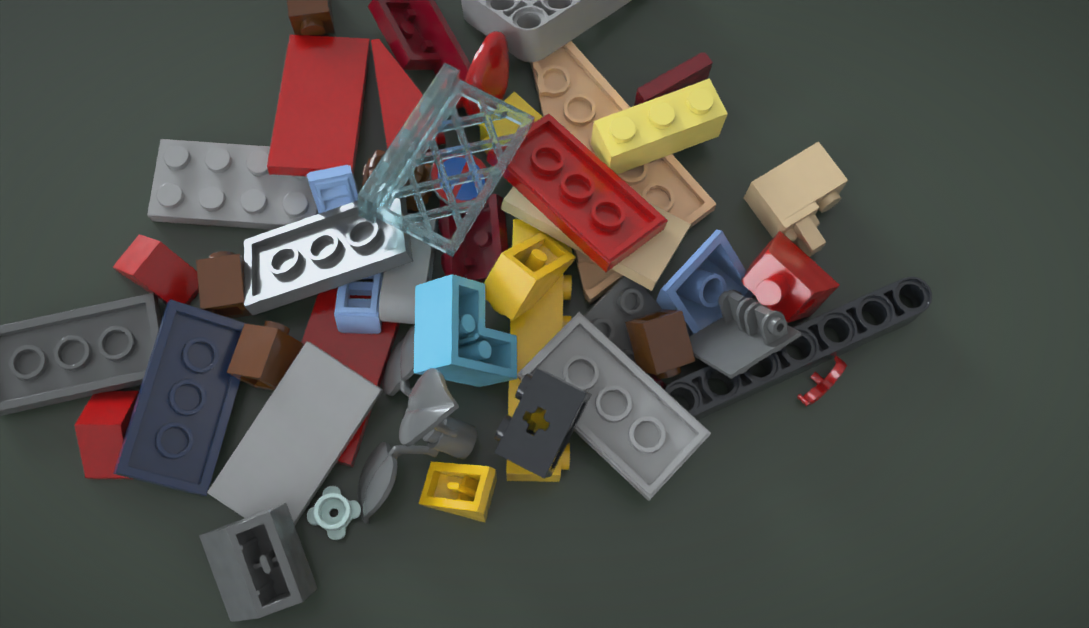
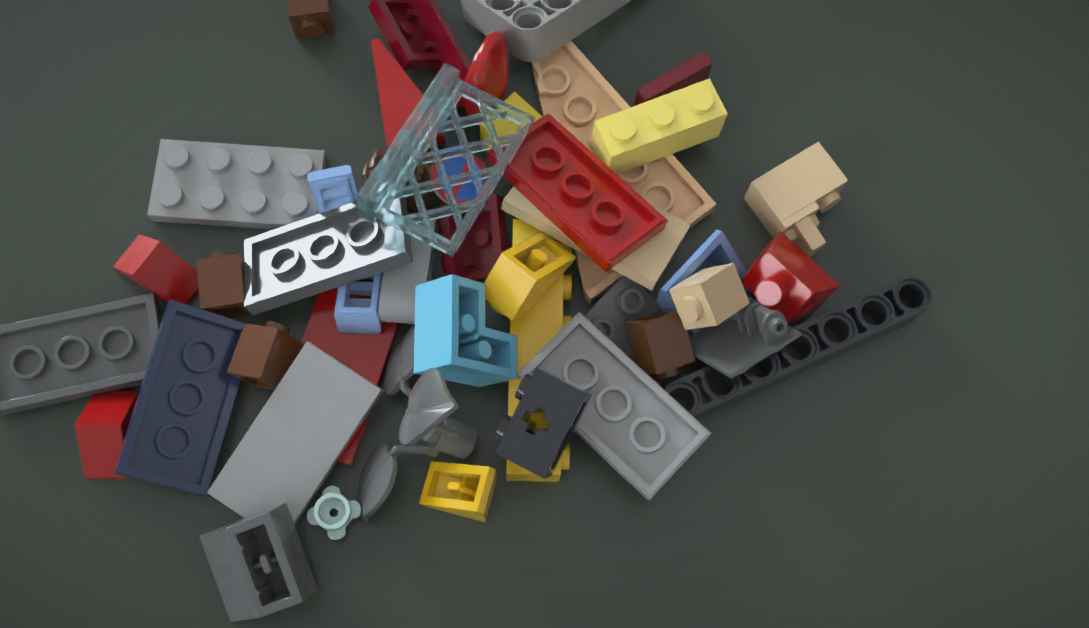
(319, 105): red tile -> none
(709, 296): none -> tan brick
(823, 385): red piece -> none

